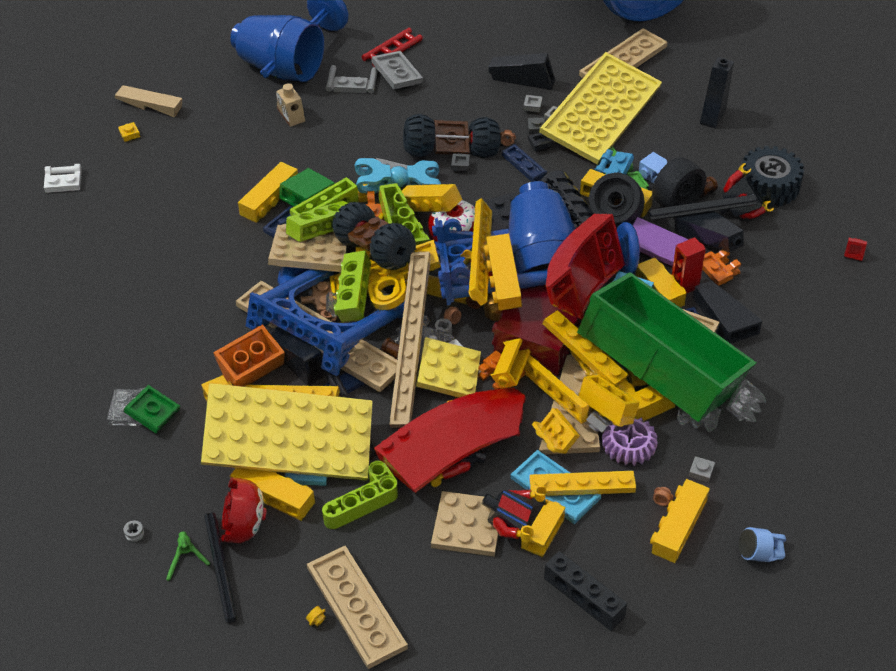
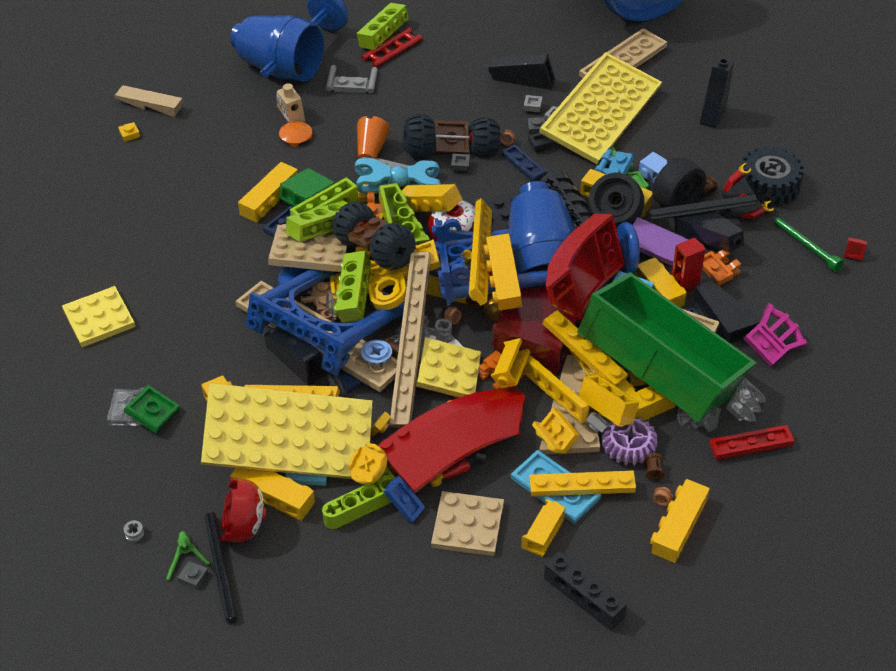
(65, 182): white plate -> none
(98, 316): none -> light yellow plate
(192, 575): none -> dark grey plate
(249, 357): orange slope -> none
(295, 133): none -> orange dish
(316, 616): yellow plate -> none
(357, 607): tan plate -> none
(368, 464): none -> yellow tile
(371, 136): none -> orange cone
(379, 347): none -> light blue gear
(380, 424): none -> yellow plate
(382, 26): none -> lime brick
(397, 70): light grey plate -> none
(404, 499): none -> blue plate
(512, 510): torso -> none
(654, 466): none -> reddish brown bush
(701, 469): light grey plate -> none
(751, 442): none -> red plate
(761, 545): light blue piece -> none
(766, 343): none -> dark pink plate
(834, 262): none -> green piece

